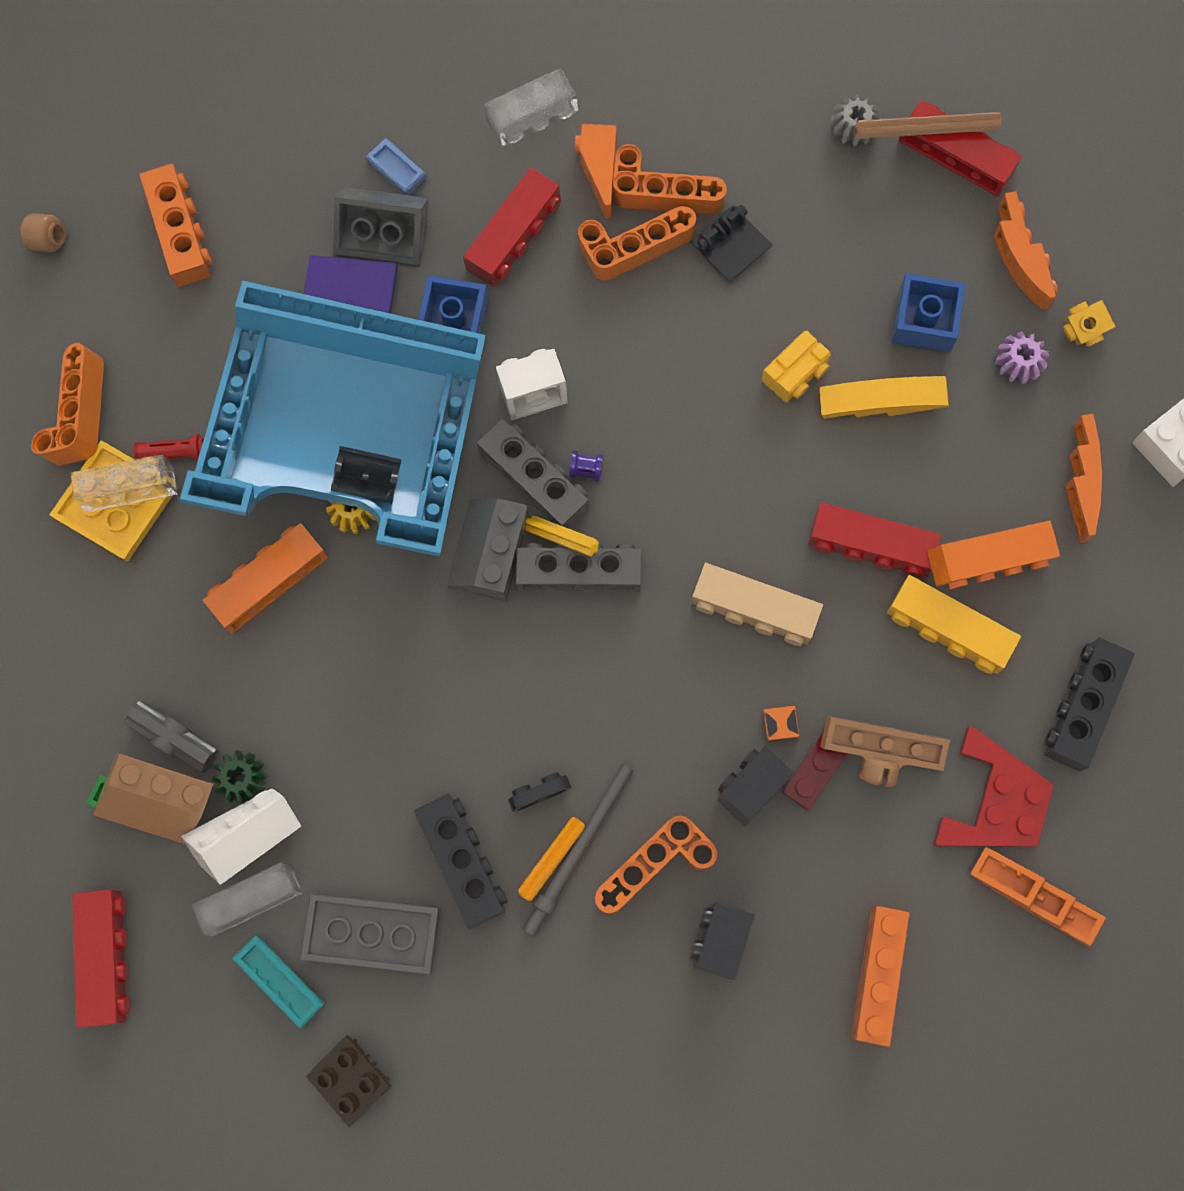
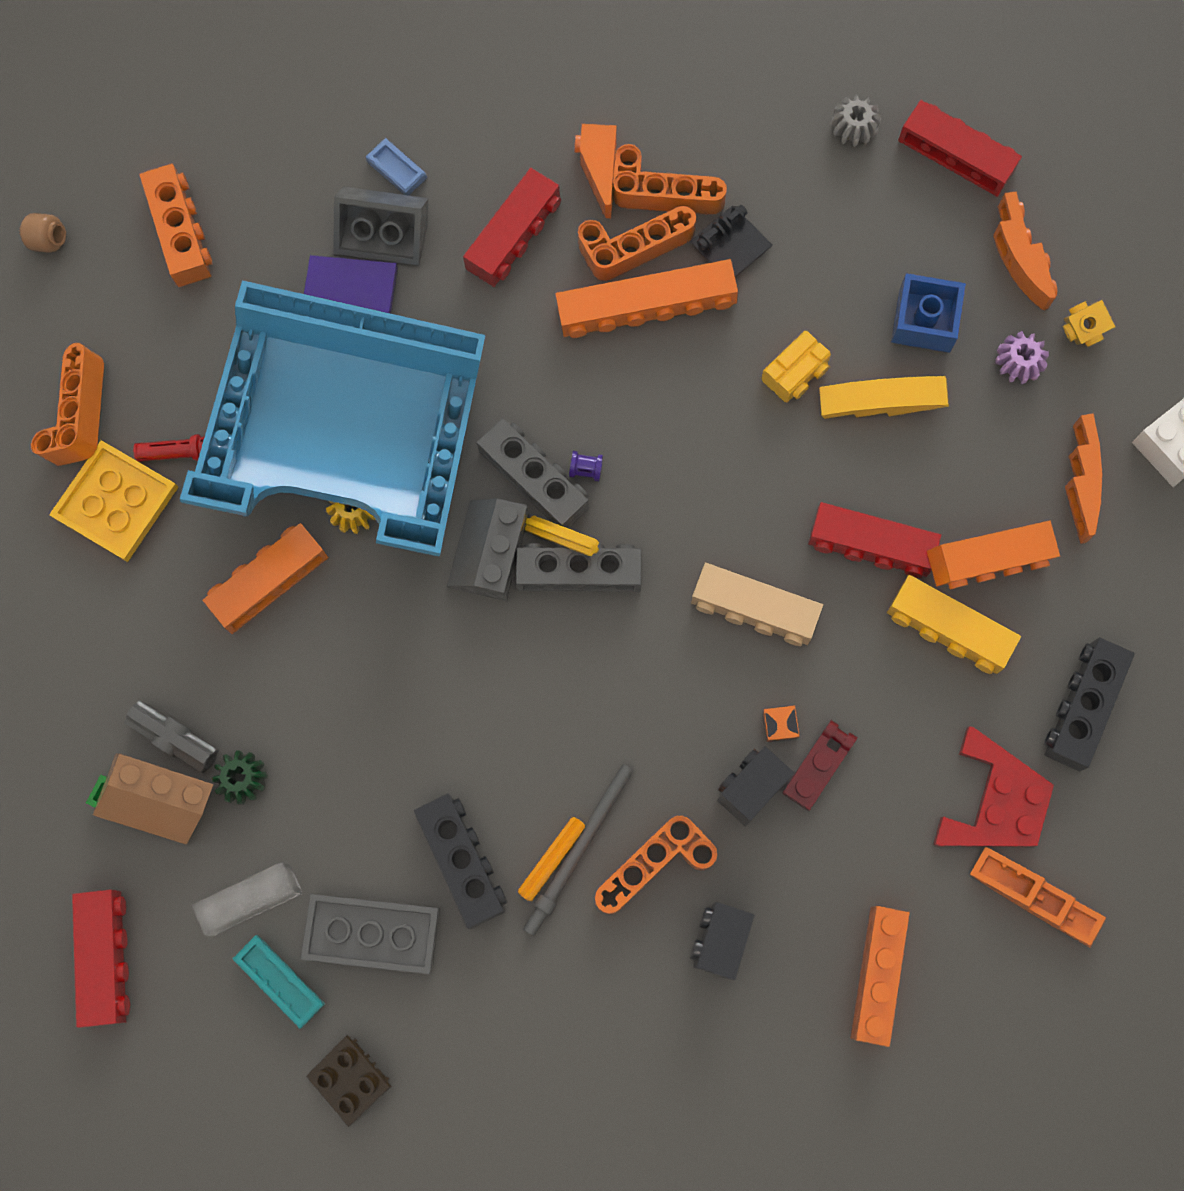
(123, 483): clear brick -> none
(241, 834): white wedge -> none
(365, 474): black hinge -> none
(455, 304): blue brick -> none
(526, 797): black plate -> none
(531, 107): clear brick -> none
(532, 383): white brick -> none
(647, 298): none -> orange brick
(883, 748): medium nougat plate -> none
(928, 125): medium nougat axle -> none

